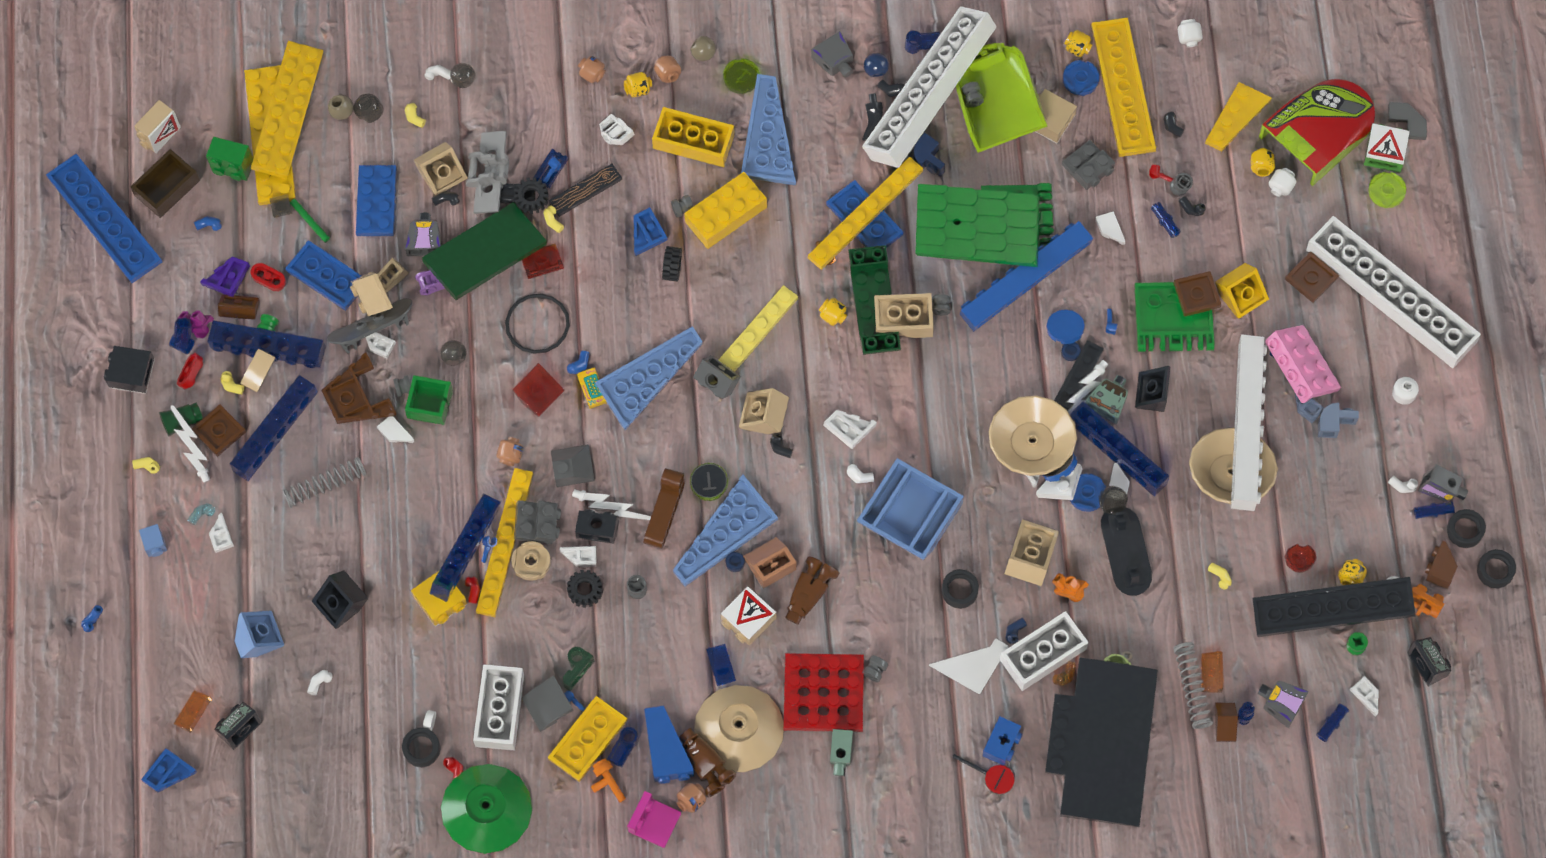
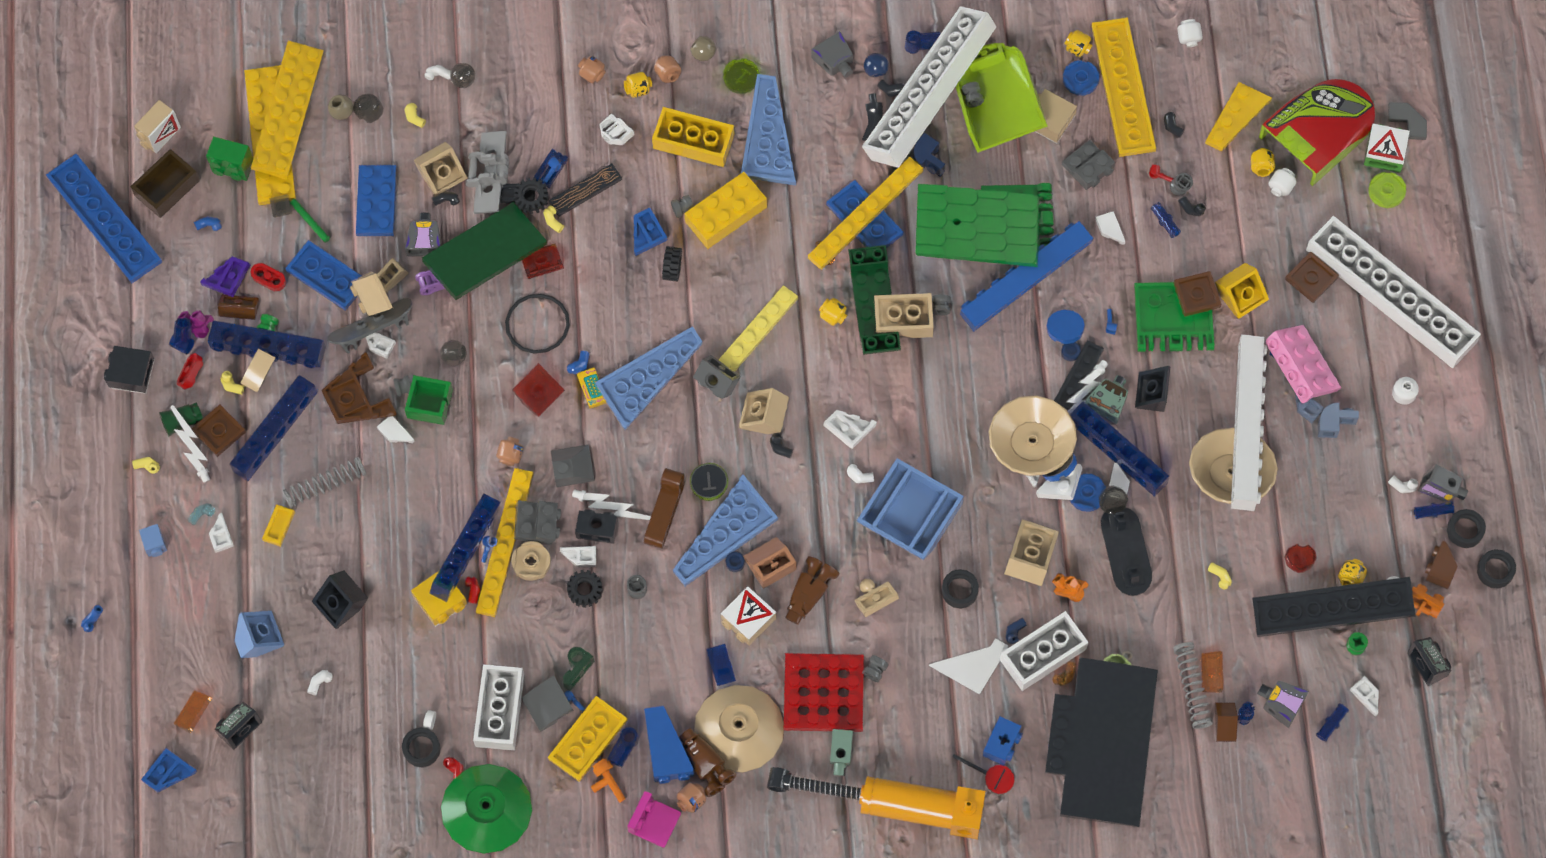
(278, 525): none -> yellow tile
(875, 597): none -> tan plate
(899, 800): none -> light orange piece

